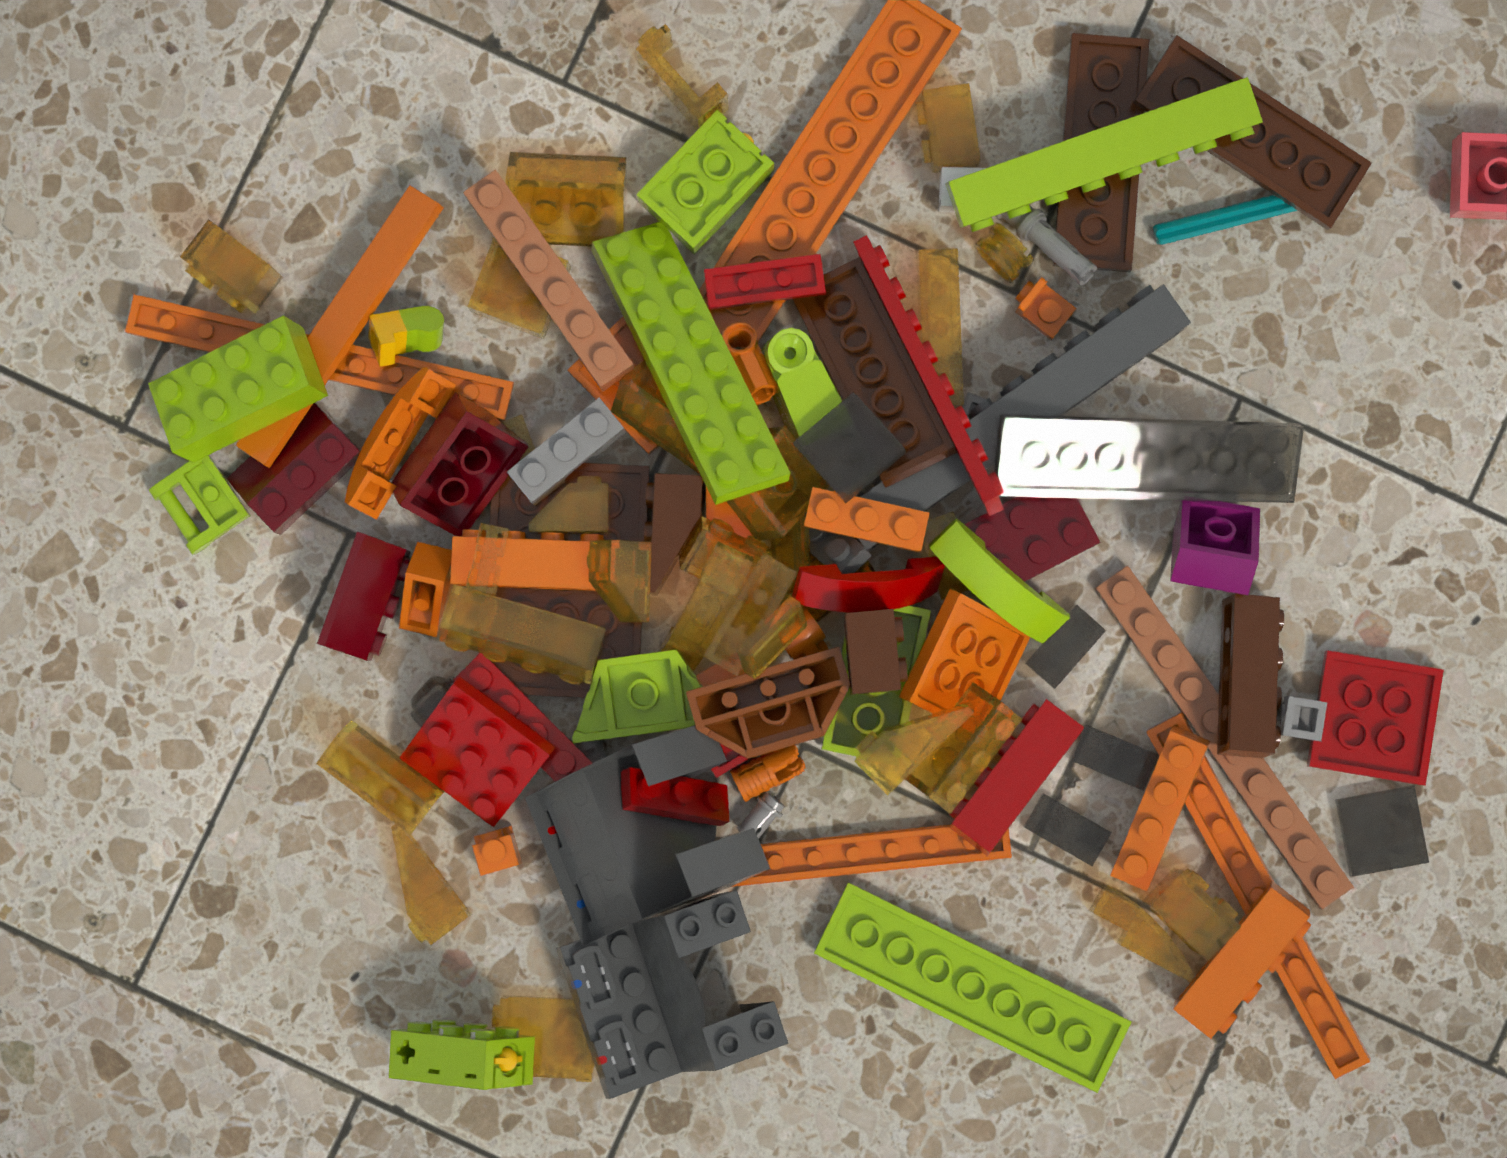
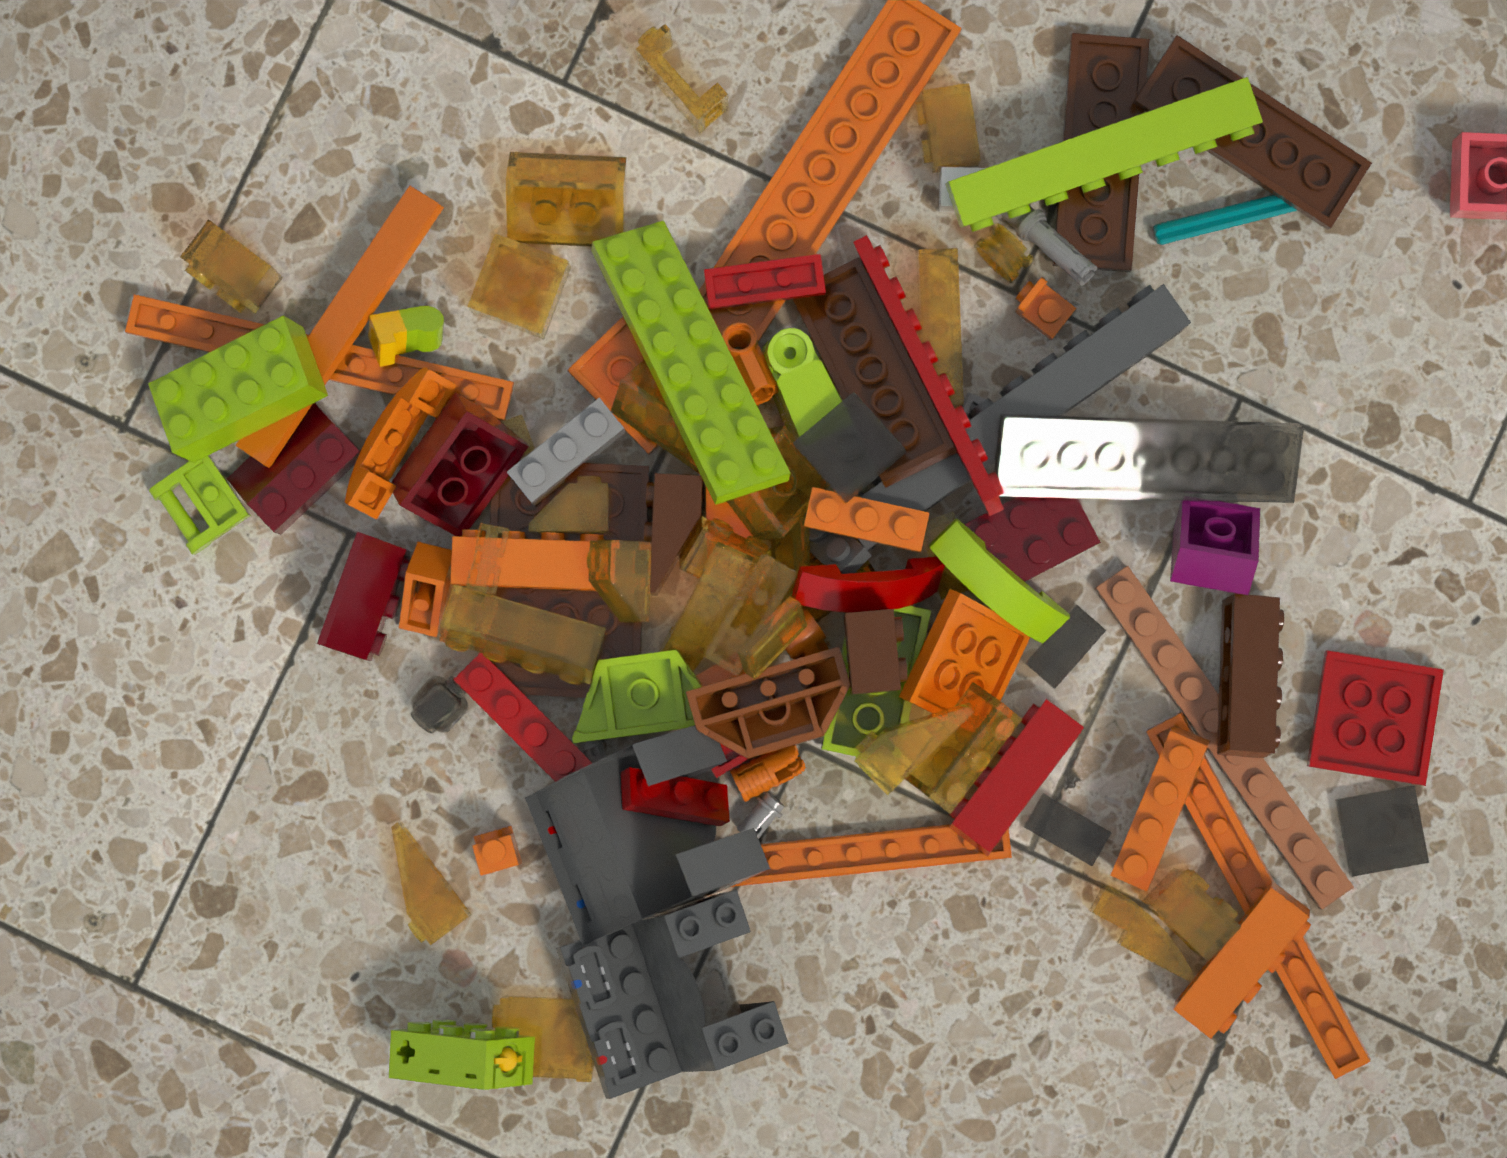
(379, 777): clear yellow brick -> none
(476, 752): red plate -> none
(549, 280): nougat brick -> none
(705, 181): lime piece -> none
(972, 987): lime plate -> none
(1114, 757): clear smoke tile -> none
(1301, 718): light grey brick -> none

